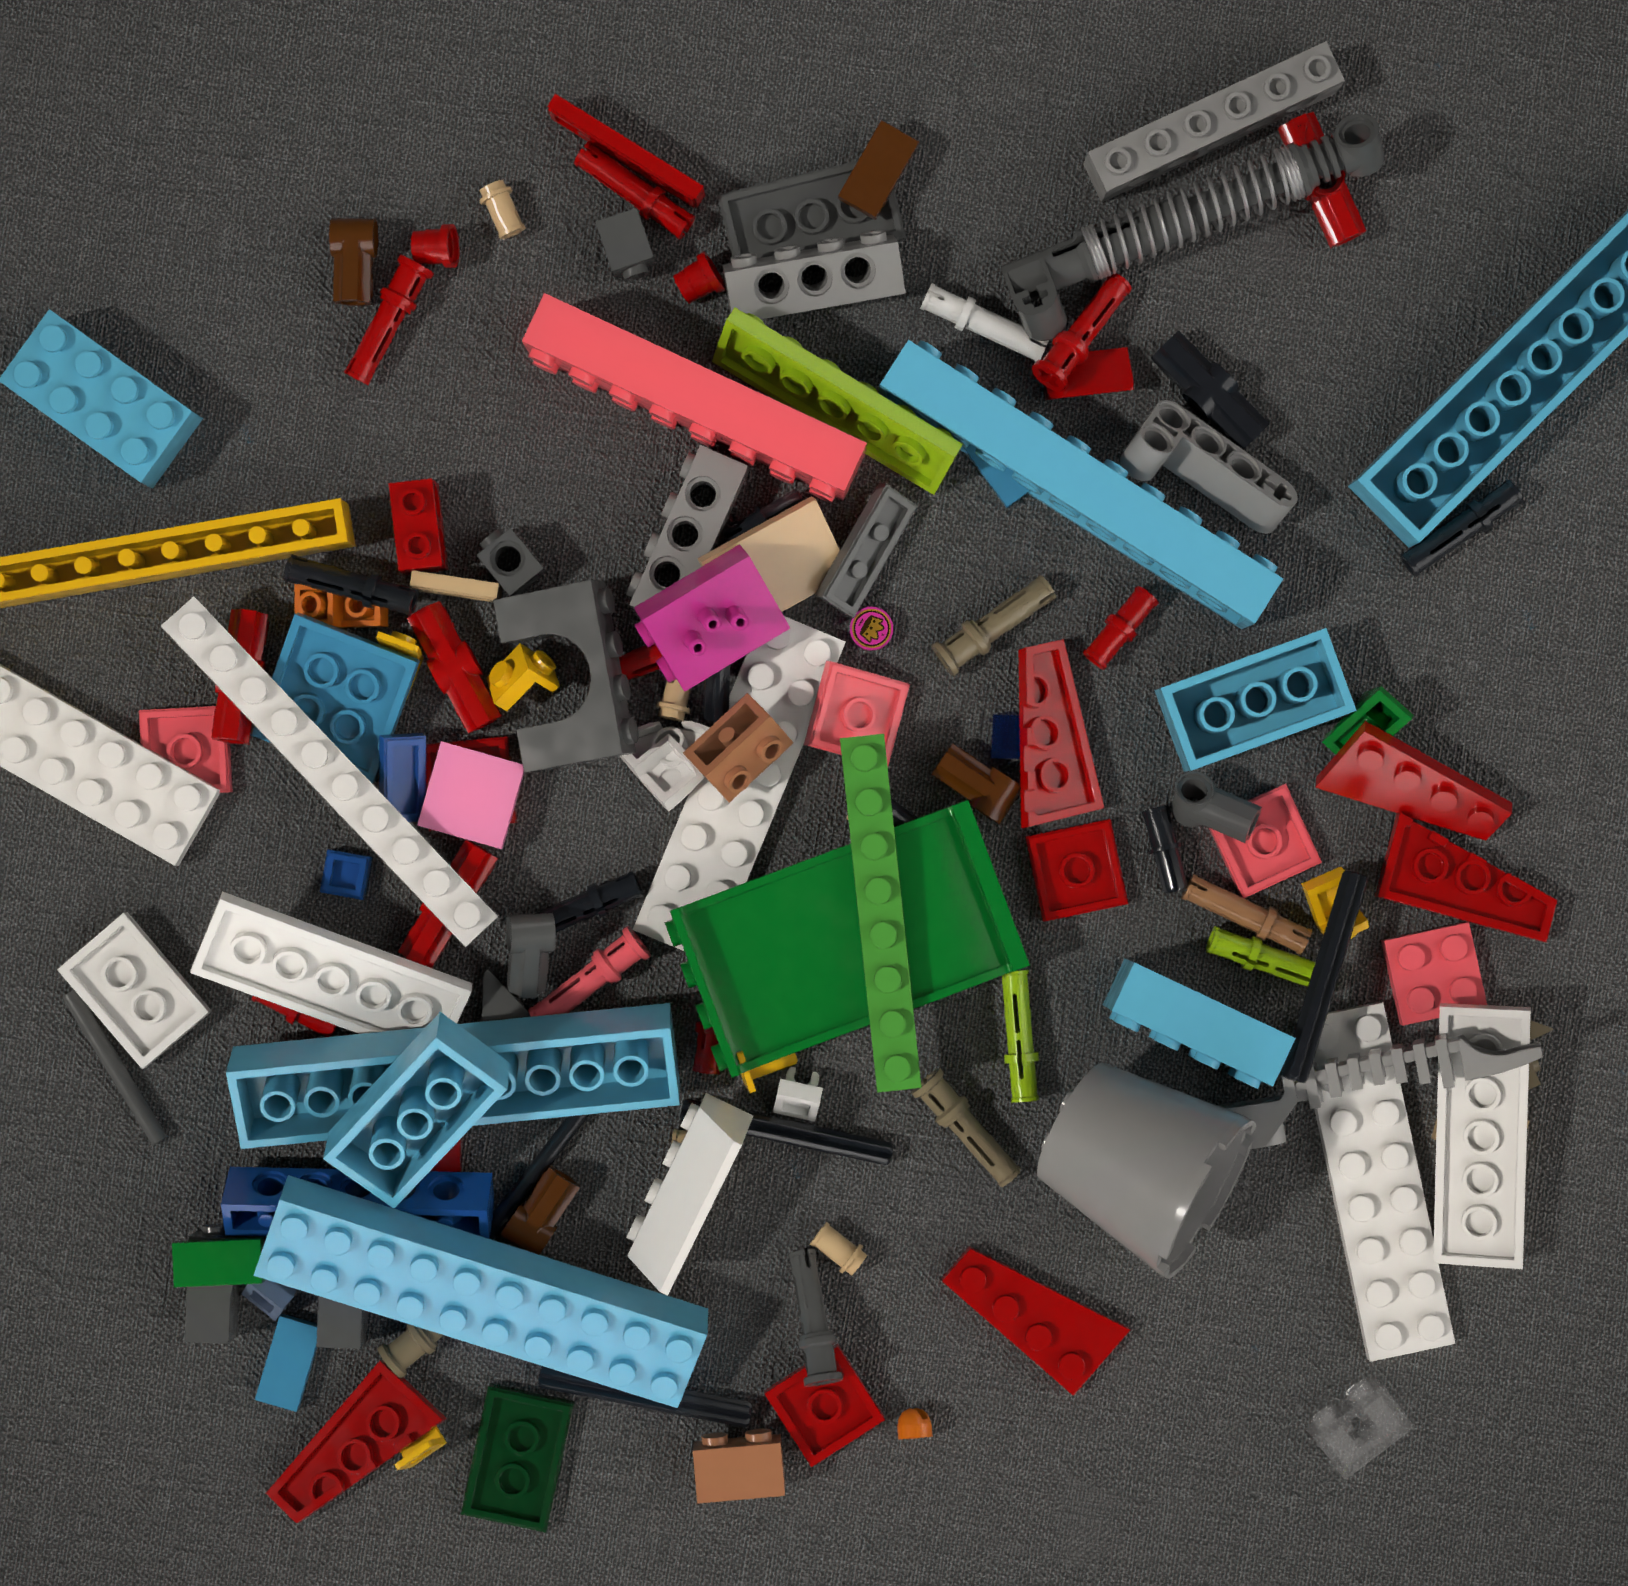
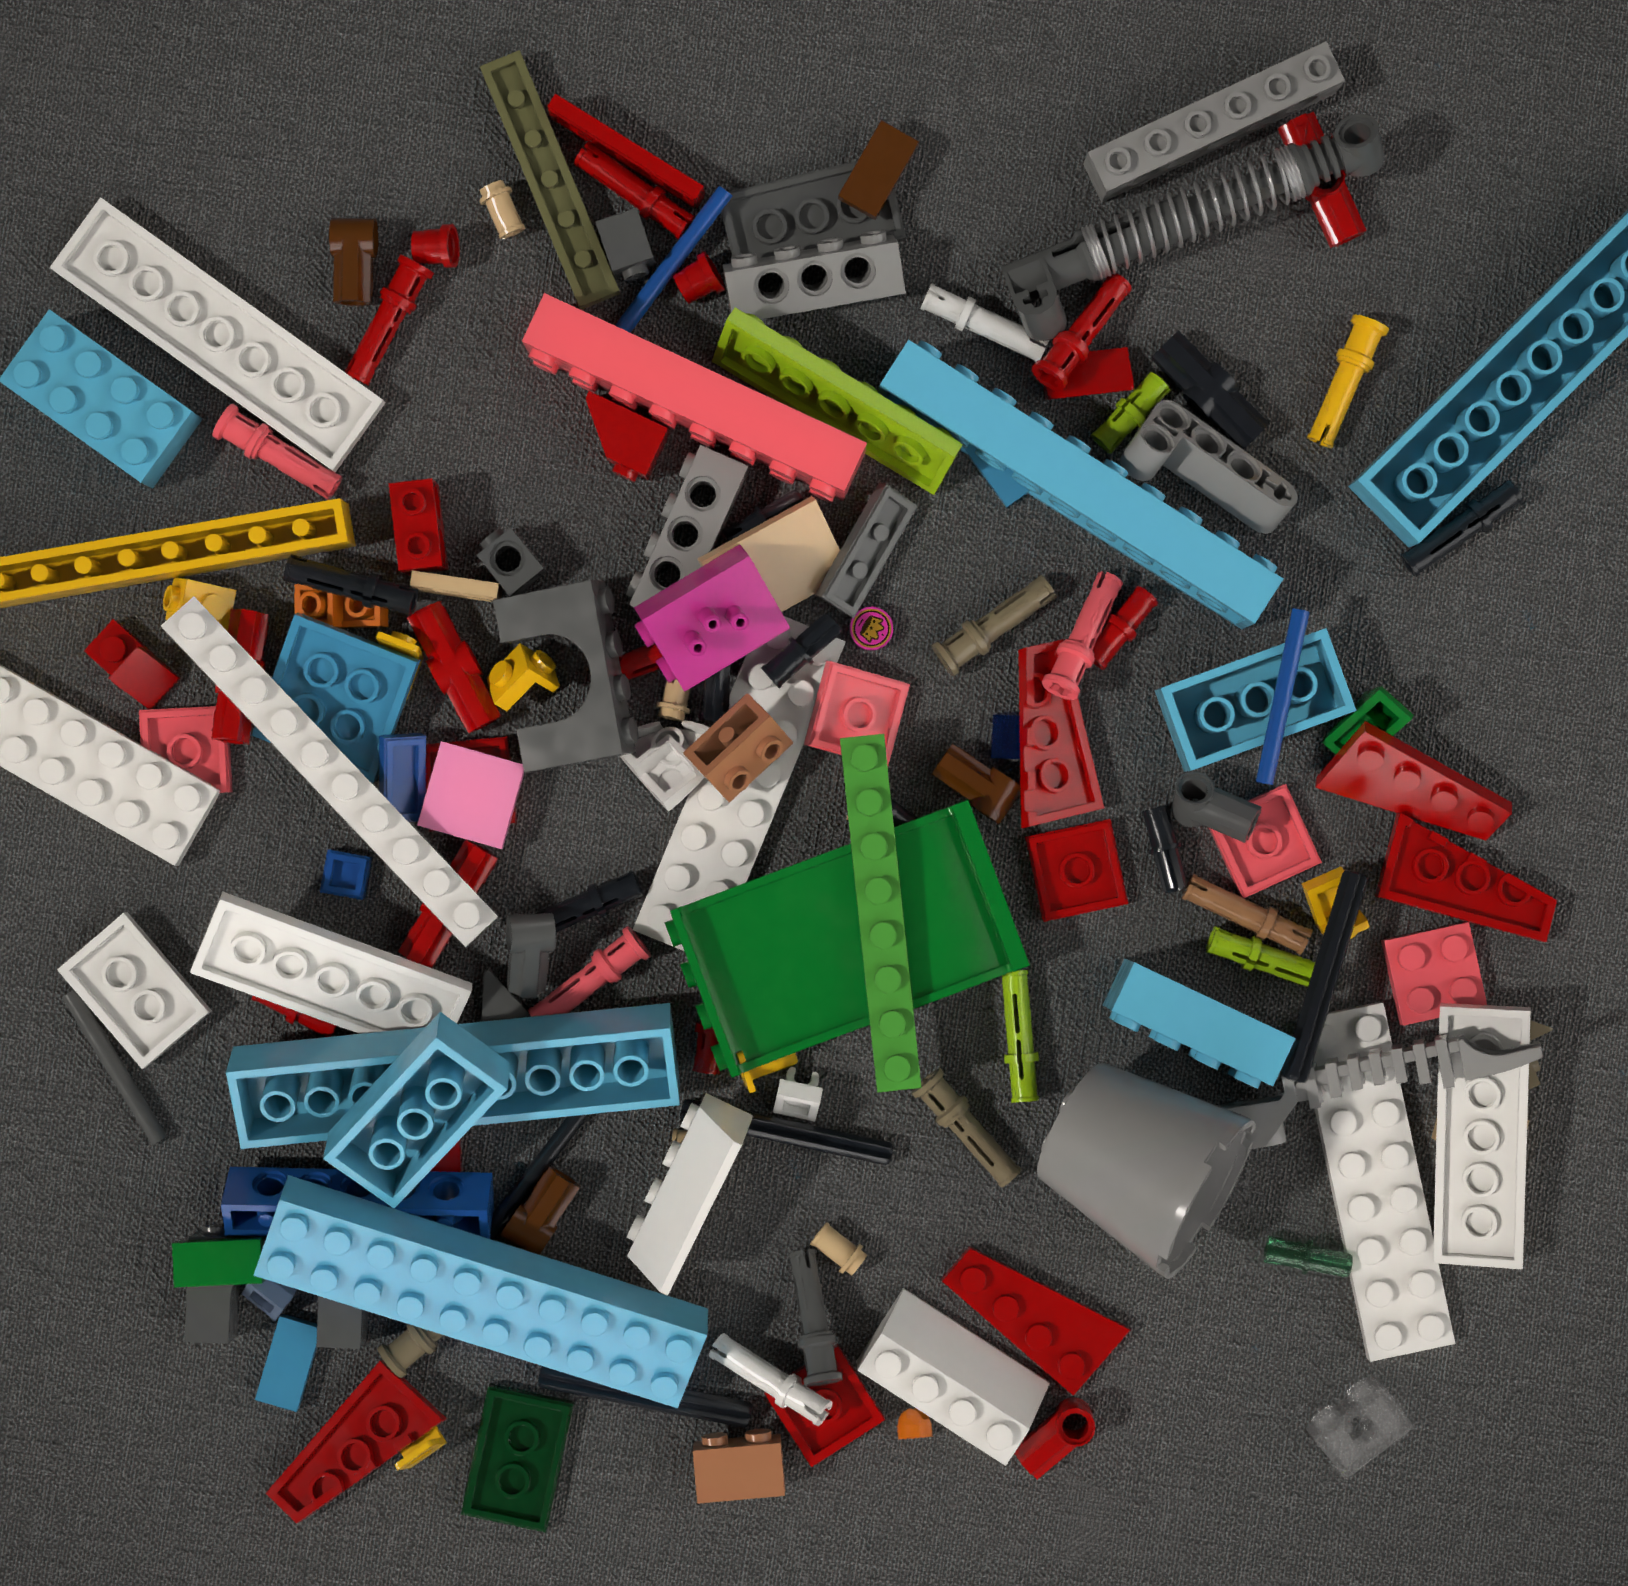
(131, 664): none -> red slope
(214, 598): none -> yellow bracket
(217, 334): none -> white plate
(261, 443): none -> coral pin
(550, 180): none -> olive plate
(627, 438): none -> red slope
(674, 259): none -> blue piece
(783, 1387): none -> white pin
(802, 650): none -> black axle
(953, 1376): none -> white slope
(1052, 1440): none -> red piece
(1076, 652): none -> coral pin
(1130, 412): none -> lime pin
(1282, 696): none -> blue piece
(1307, 1257): none -> clear green axle
(1354, 361): none -> yellow pin

